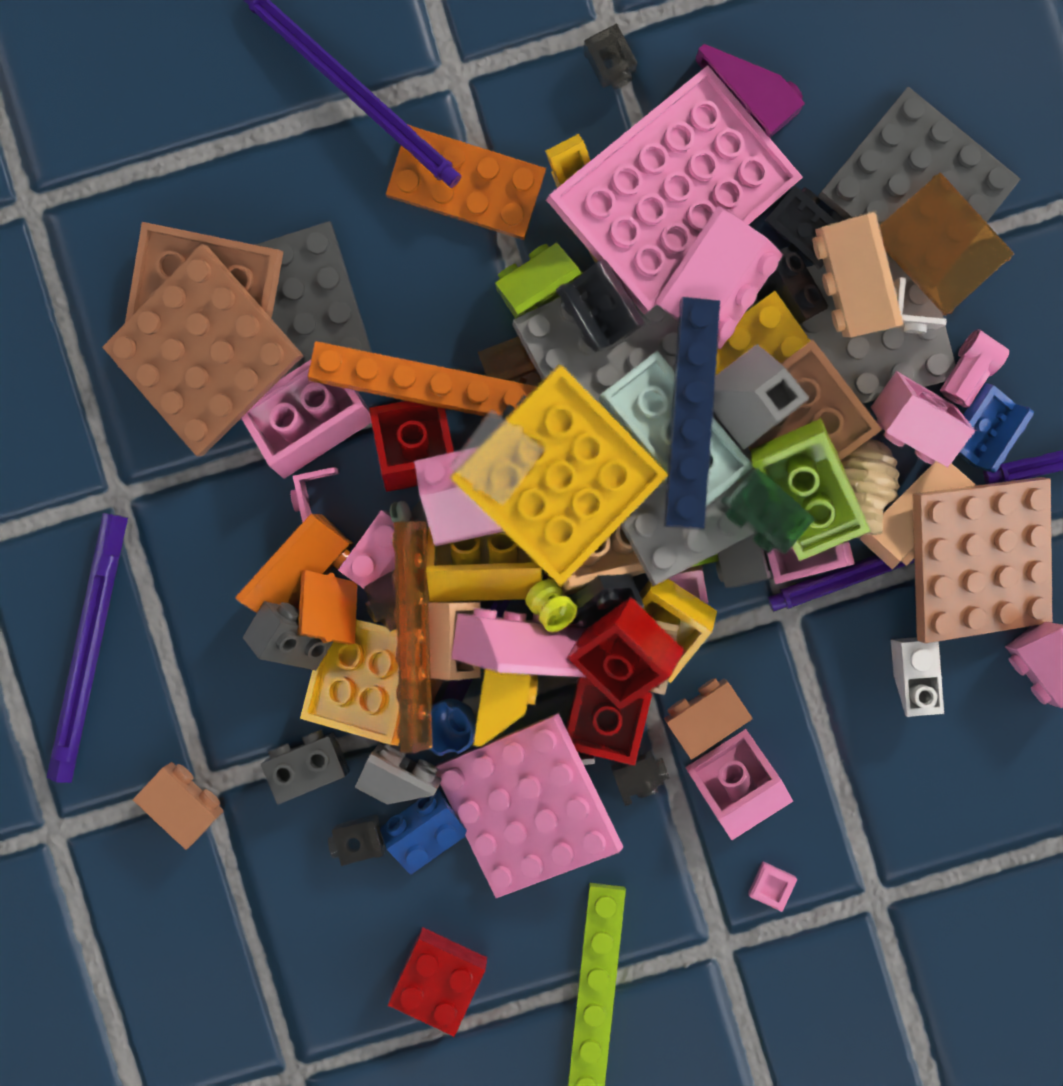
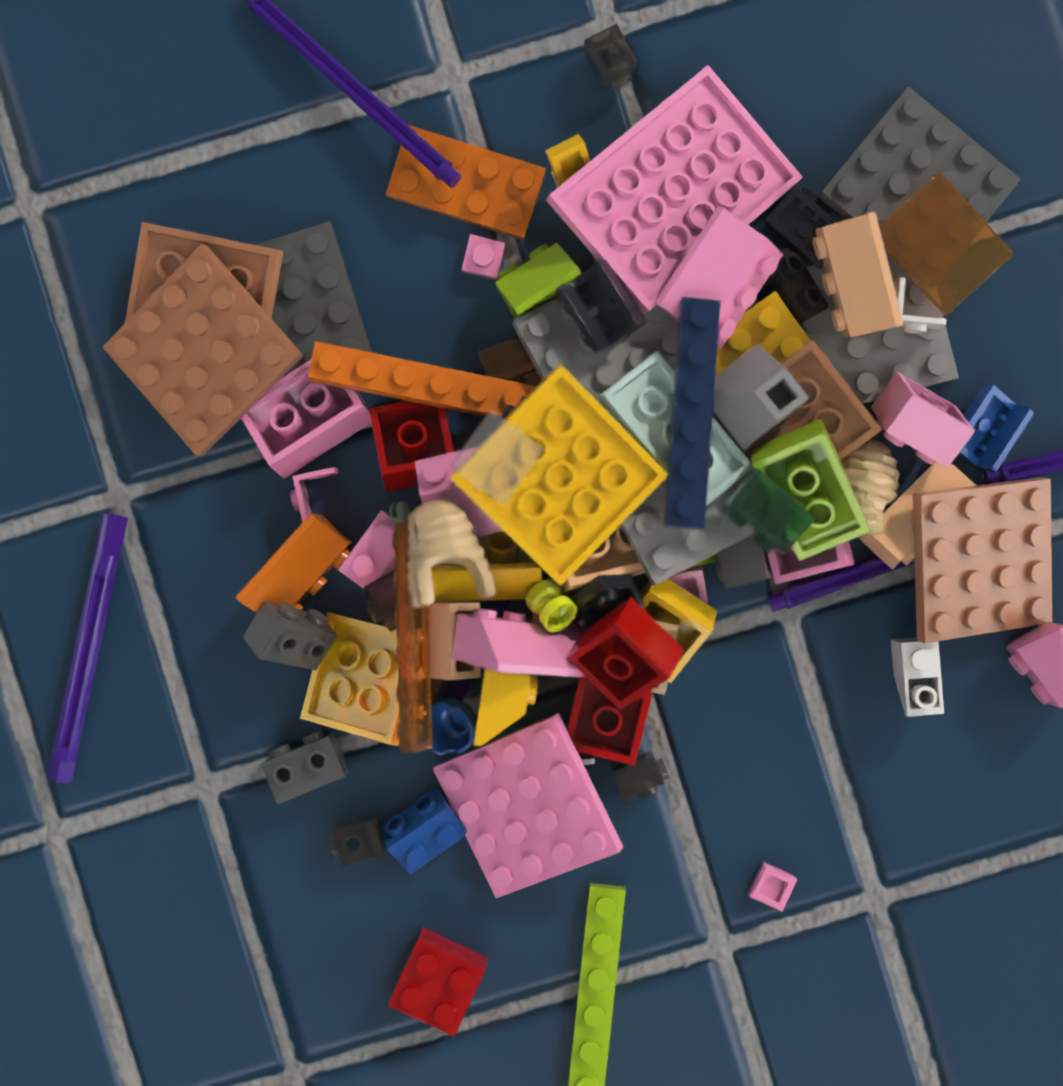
(179, 804): nougat brick -> none
(327, 608): orange piece -> none
(396, 778): light grey slope -> none
(443, 536): none -> tan hair
(483, 257): none -> bright pink plate
(707, 717): nougat brick -> none
(739, 784): bright pink slope -> none
(760, 91): magenta slope -> none
(978, 360): bright pink piece -> none

